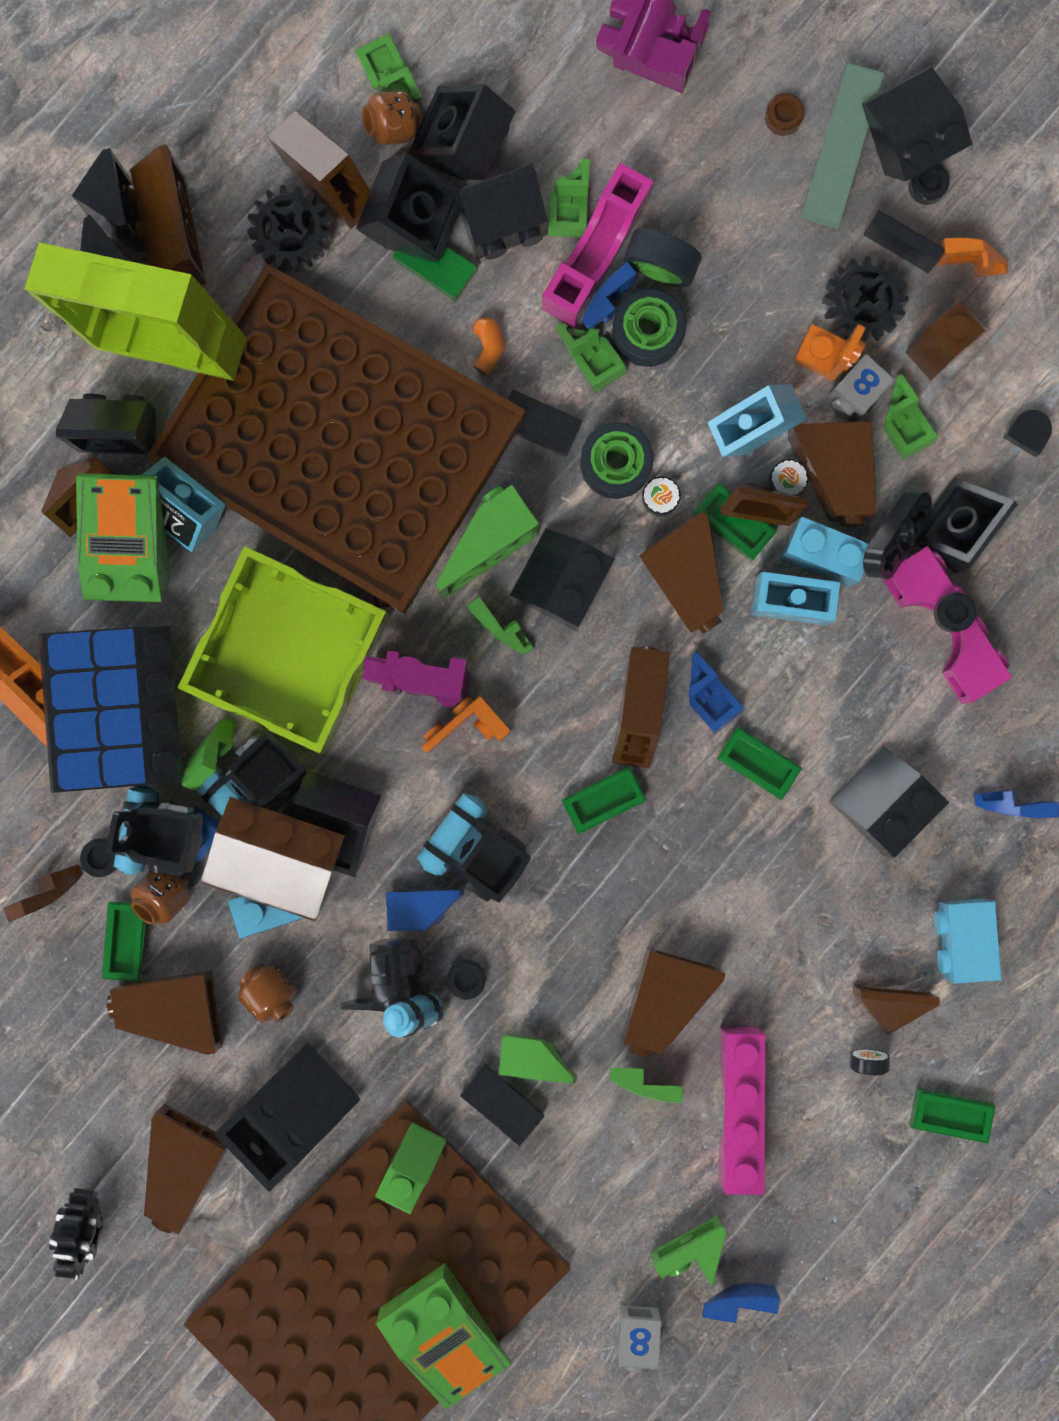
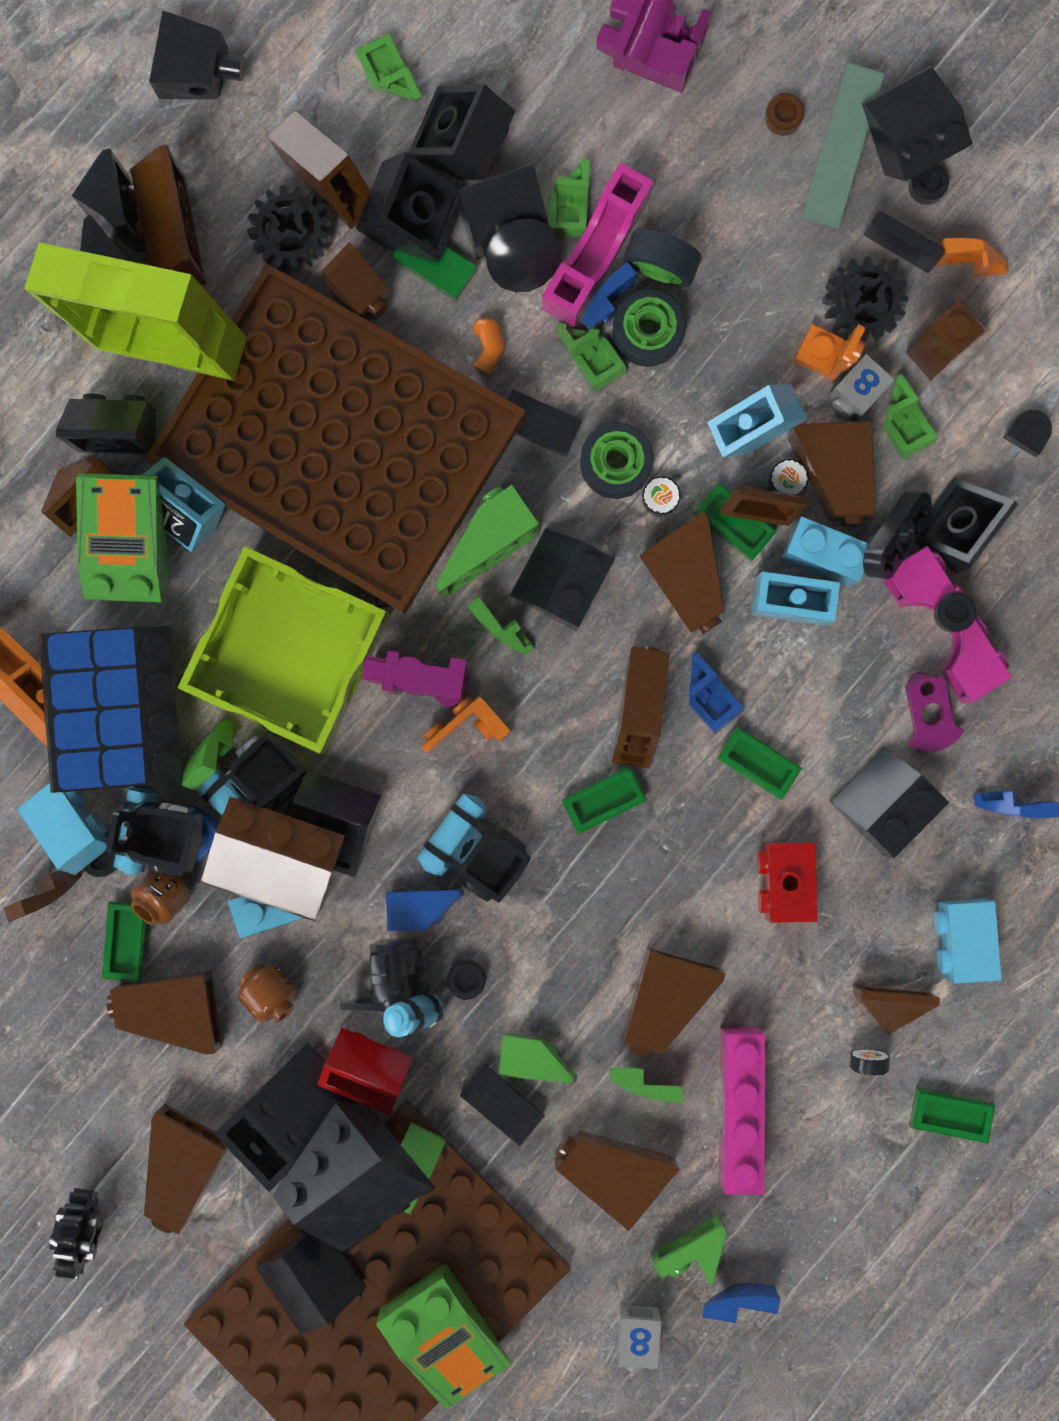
(65, 828): none -> medium azure brick
(191, 60): none -> black torso
(311, 1281): none -> black slope
(350, 1178): none -> black wedge
(356, 284): none -> reddish brown slope
(365, 1071): none -> red brick
(391, 117): dark orange head -> none
(523, 254): none -> black dish
(615, 1174): none -> reddish brown slope
(788, 882): none -> red brick
(942, 732): none -> magenta piece

